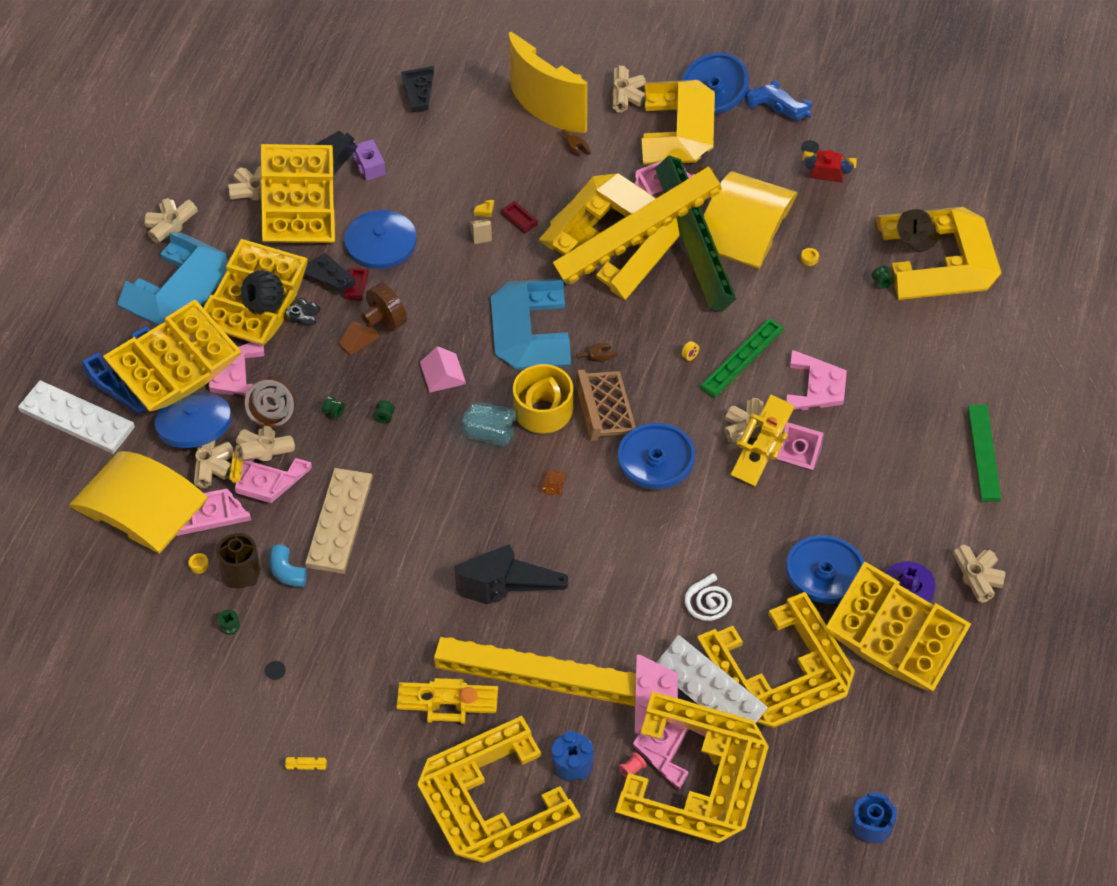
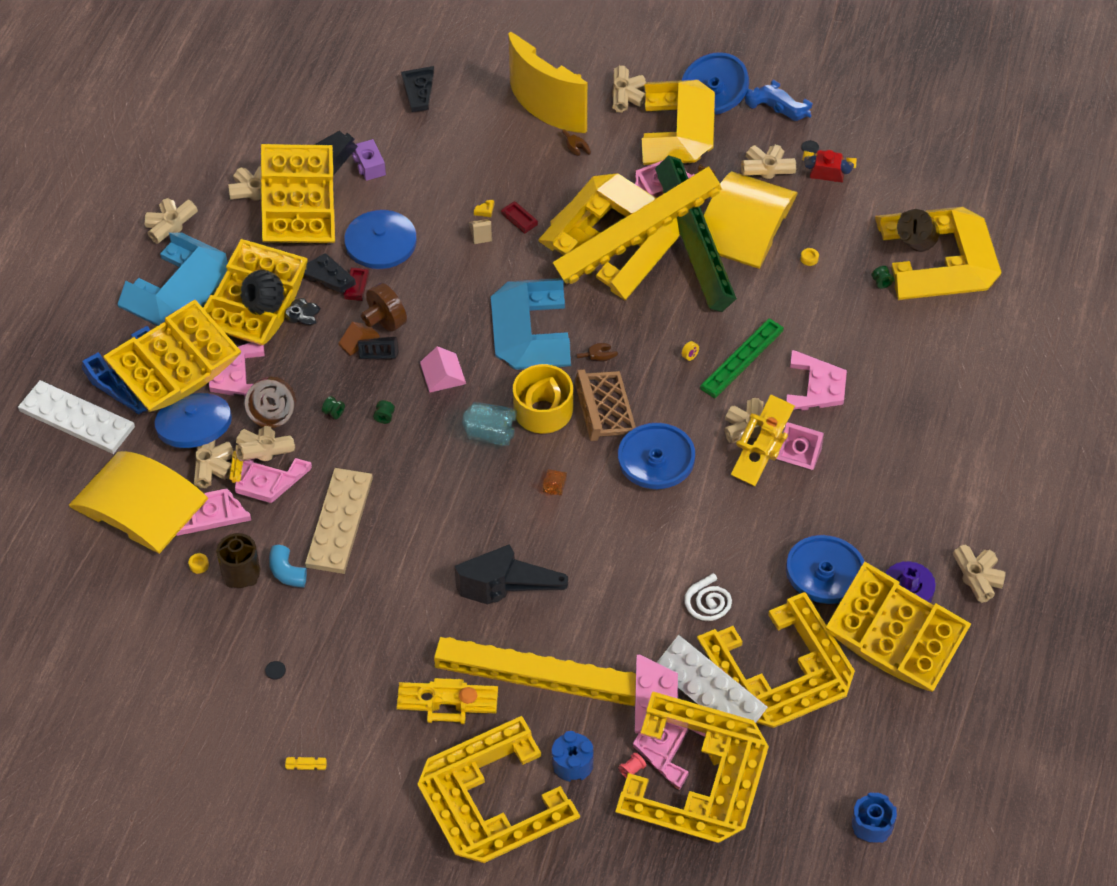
(231, 626): dark green wheel -> none
(385, 341): none -> black slope
(767, 164): none -> tan piece
(984, 453): green tile -> none

